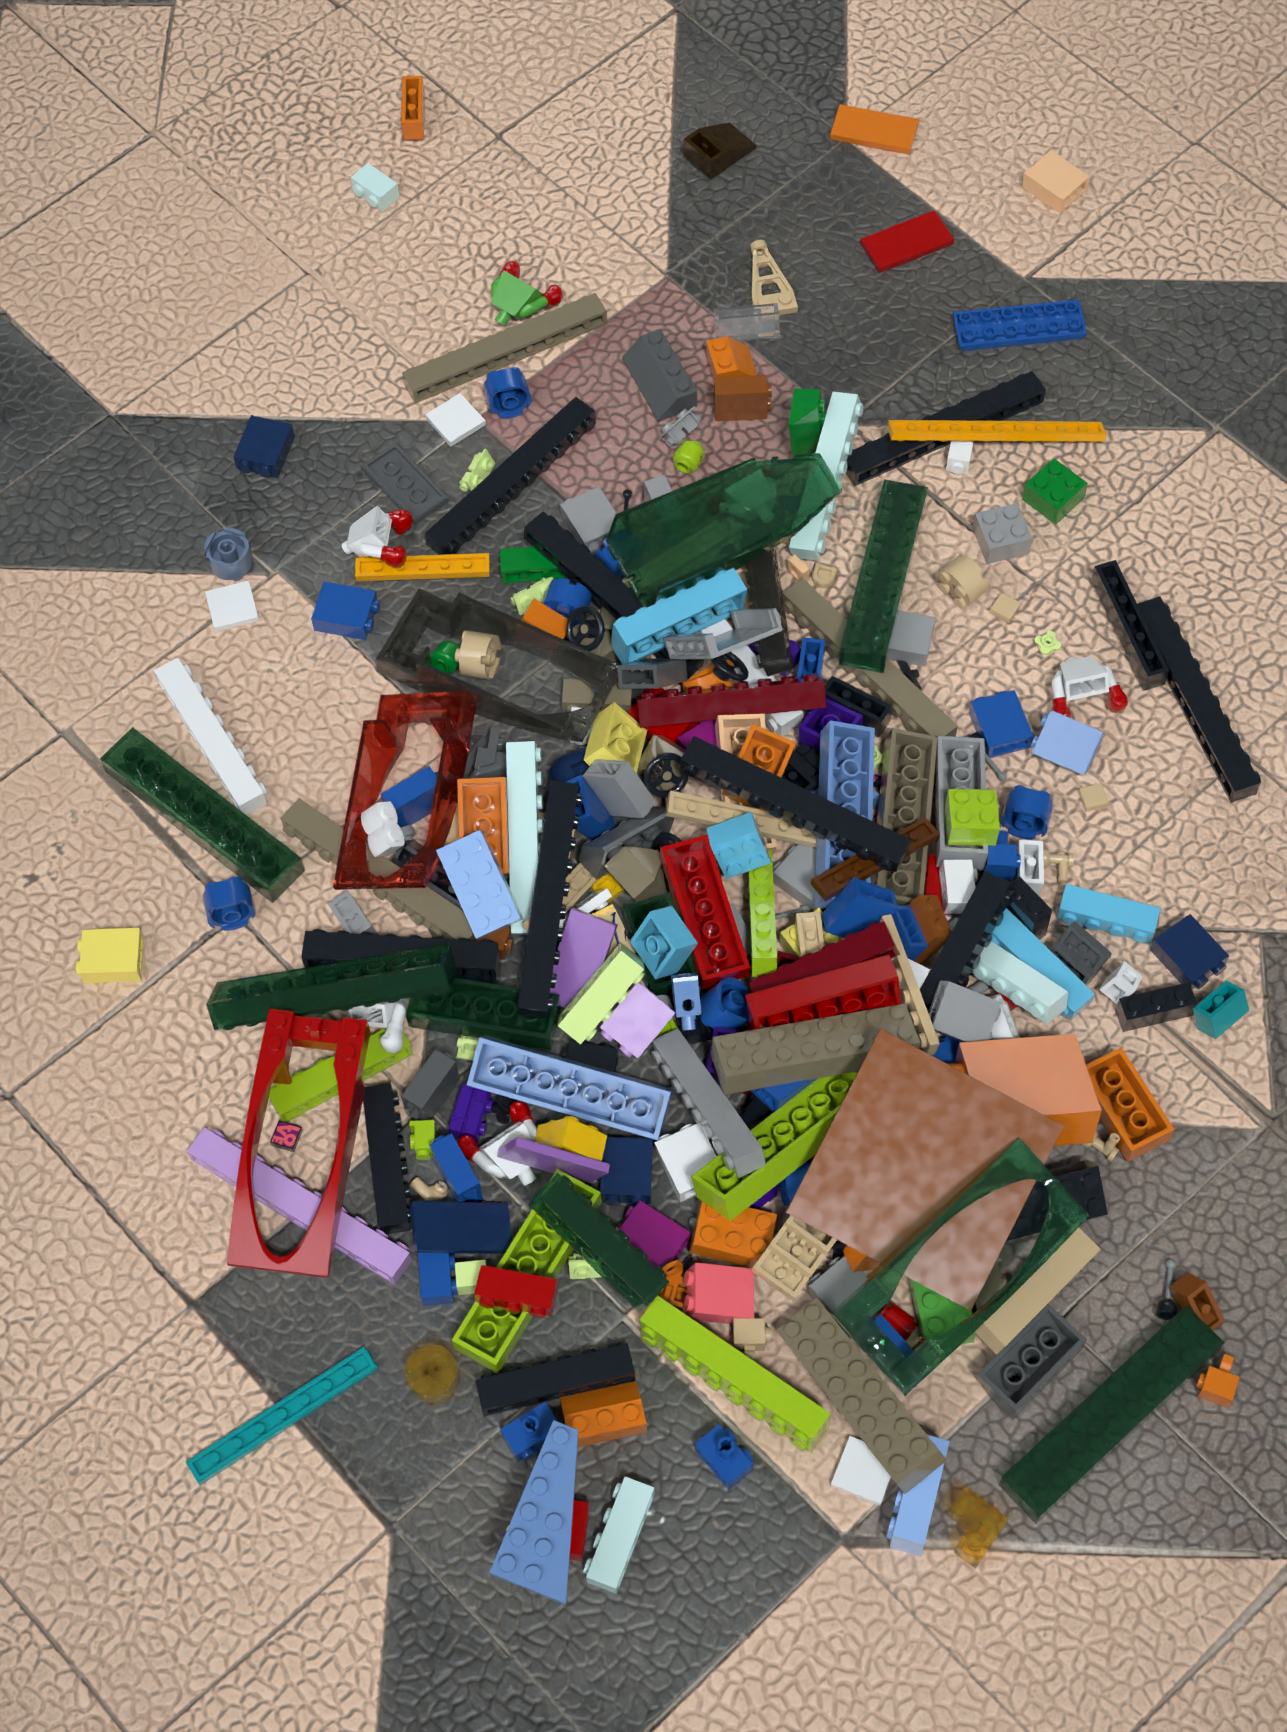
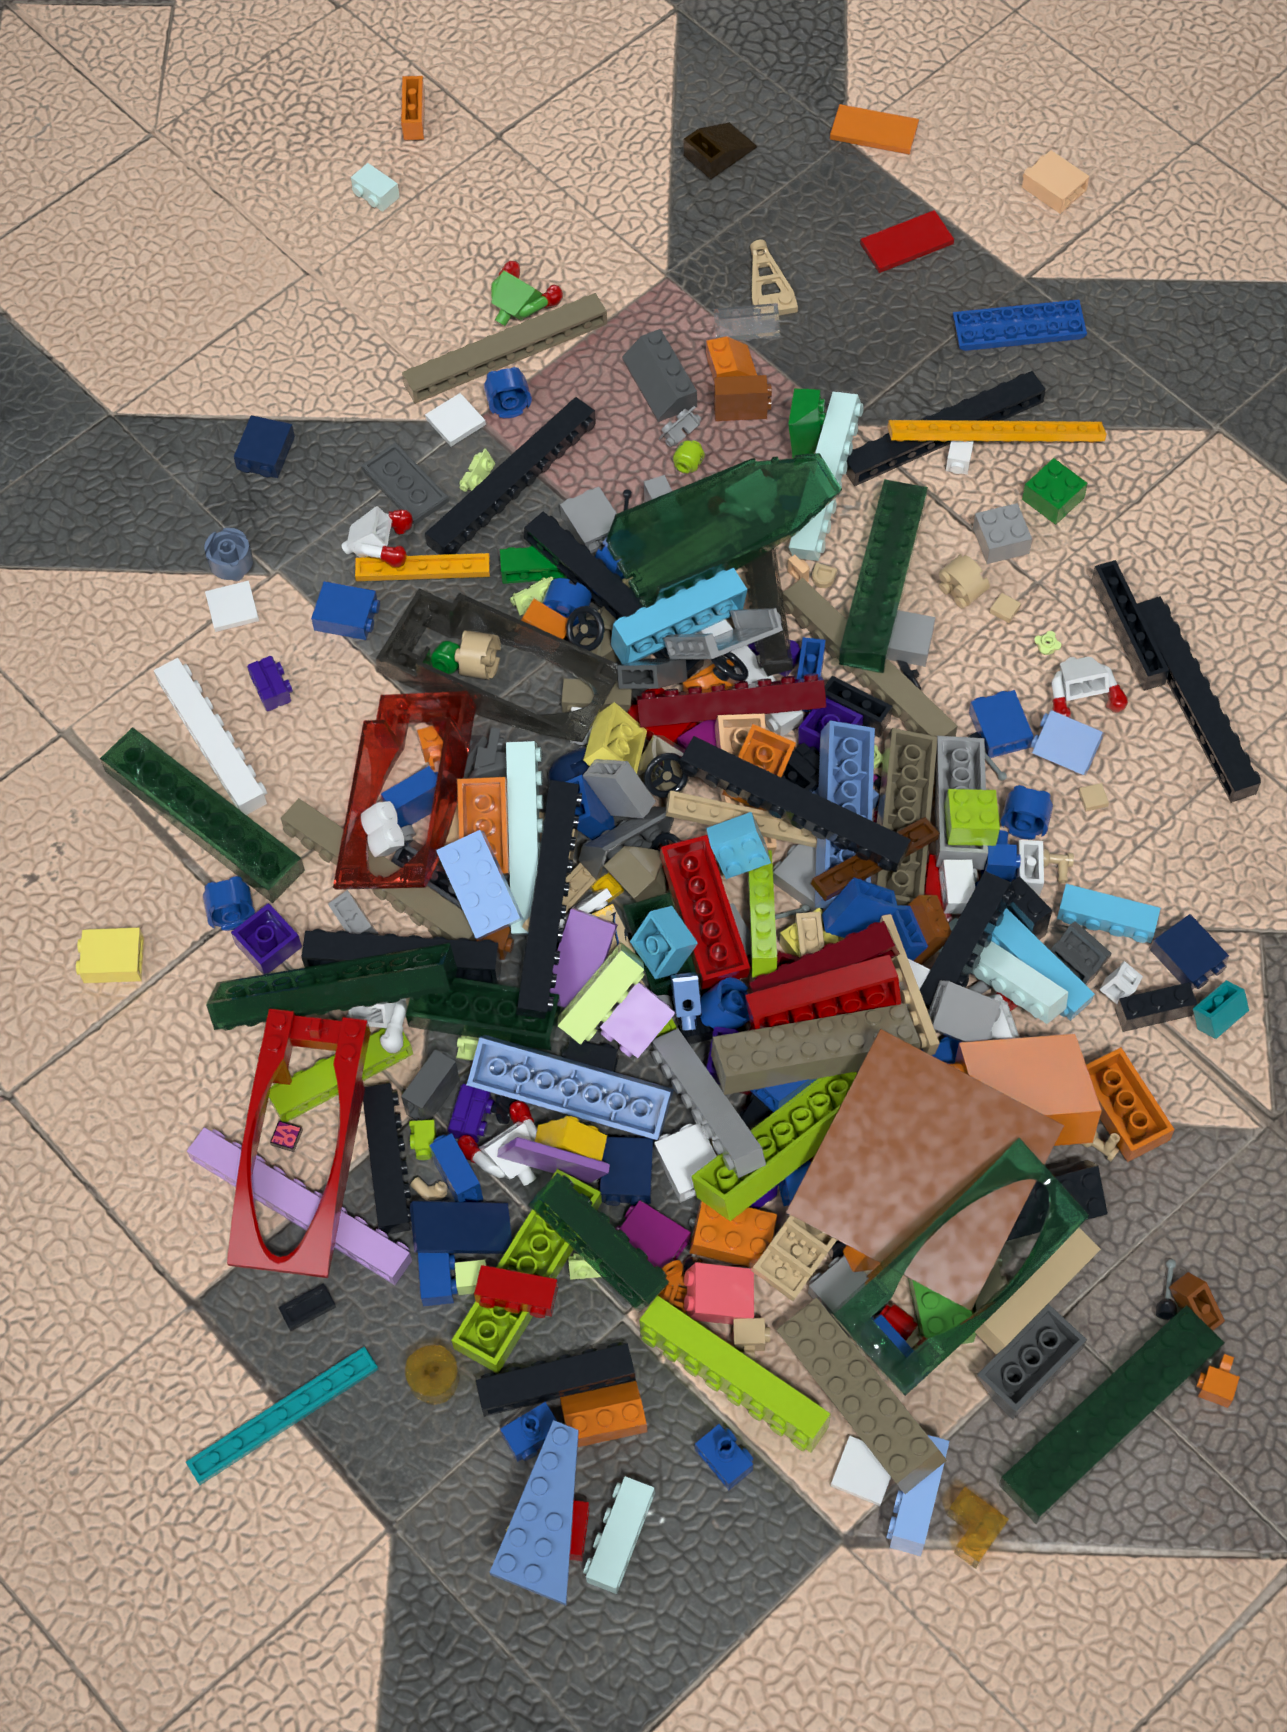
(266, 939): none -> dark purple brick
(269, 683): none -> dark purple brick
(307, 1307): none -> black tile
(430, 744): none -> orange brick

